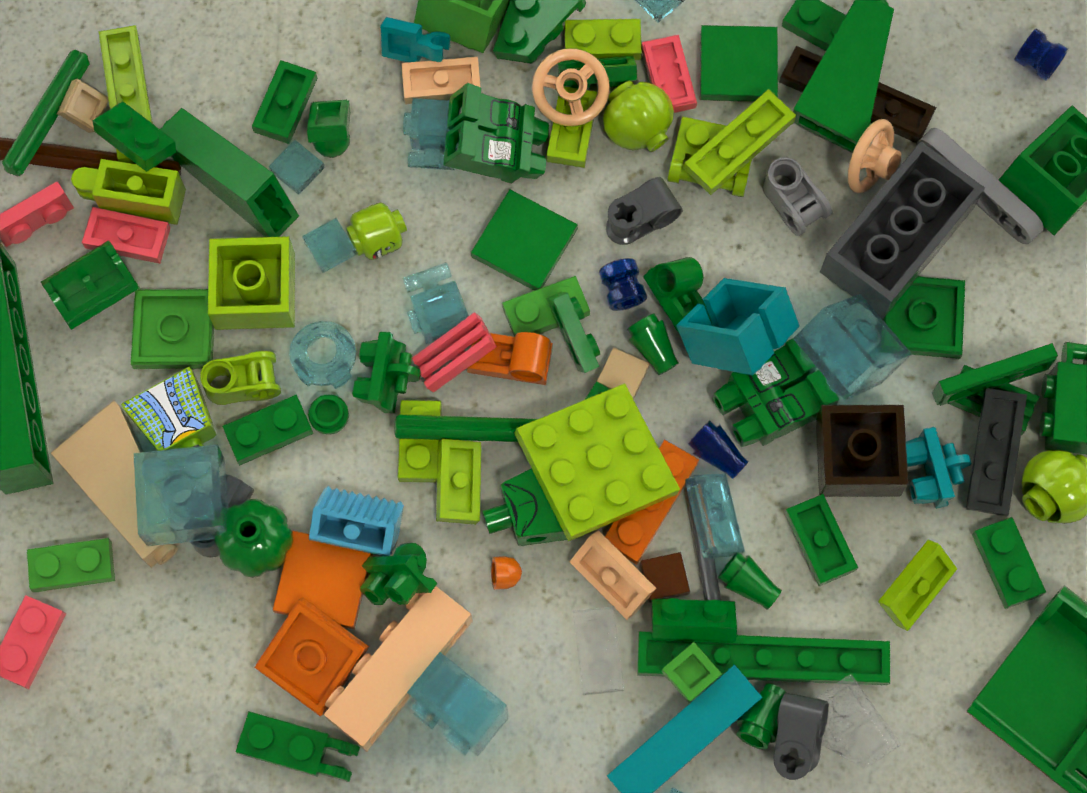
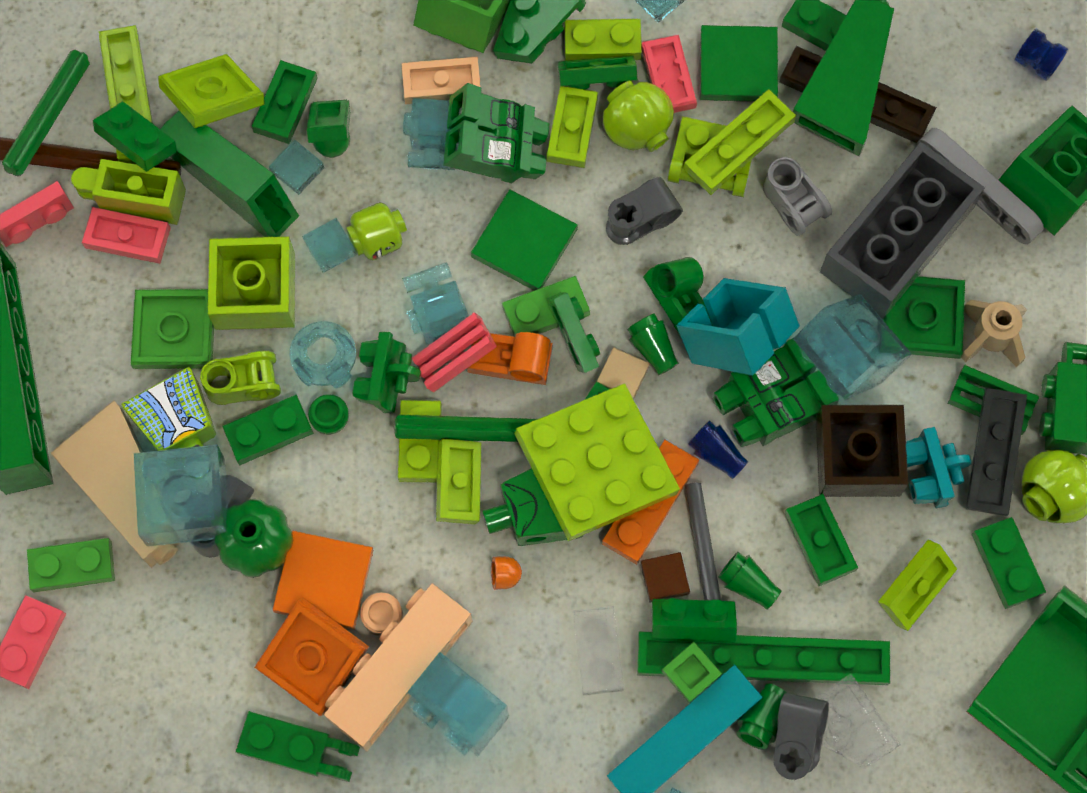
(82, 105): tan tile -> none
(90, 285): green hinge -> none
(211, 90): none -> lime tile
(356, 521): medium azure brick -> none
(379, 612): none -> light nougat tile
(397, 576): green hips -> none
(406, 42): teal plate -> none
(542, 79): light nougat piece -> none
(612, 575): light nougat plate -> none
(622, 284): clear blue wheel -> none
(714, 515): clear light blue plate -> none
(878, 158): light nougat piece -> none
(994, 374): green tile -> none
(996, 329): none -> tan brick

